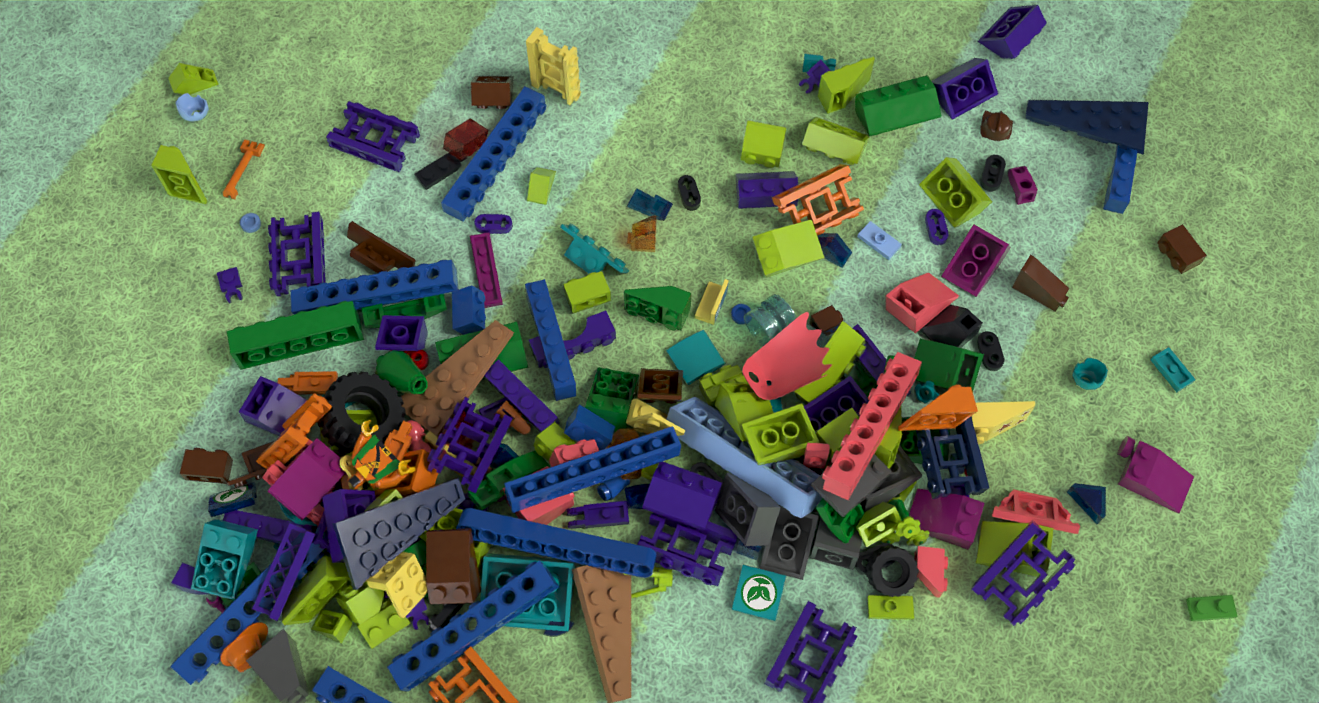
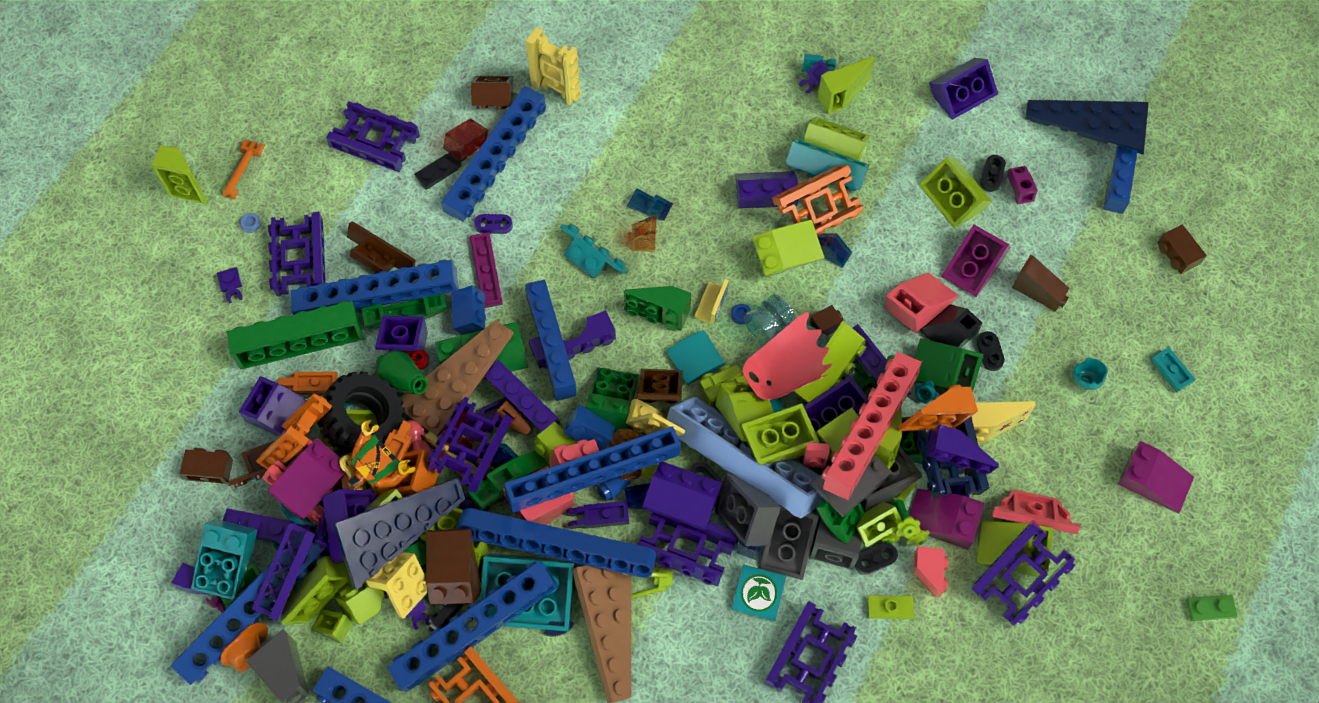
(187, 105): light blue hair -> none
(191, 79): lime slope -> none
(232, 499): clear blue slope -> none
(382, 624): lime bracket -> none
(540, 185): lime slope -> none
(587, 292): lime brick -> none
(693, 191): black beam -> none
(763, 144): lime slope -> none
(817, 160): none -> teal brick
(879, 240): light blue plate -> none
(897, 105): green slope -> none
(908, 576): black tyre -> none
(940, 226): dark purple beam -> none
(955, 447): none -> dark purple slope
(996, 126): reddish brown piece -> none
(1014, 31): dark purple slope -> none
(1090, 499): clear blue slope -> none
(1126, 447): magenta tile -> none

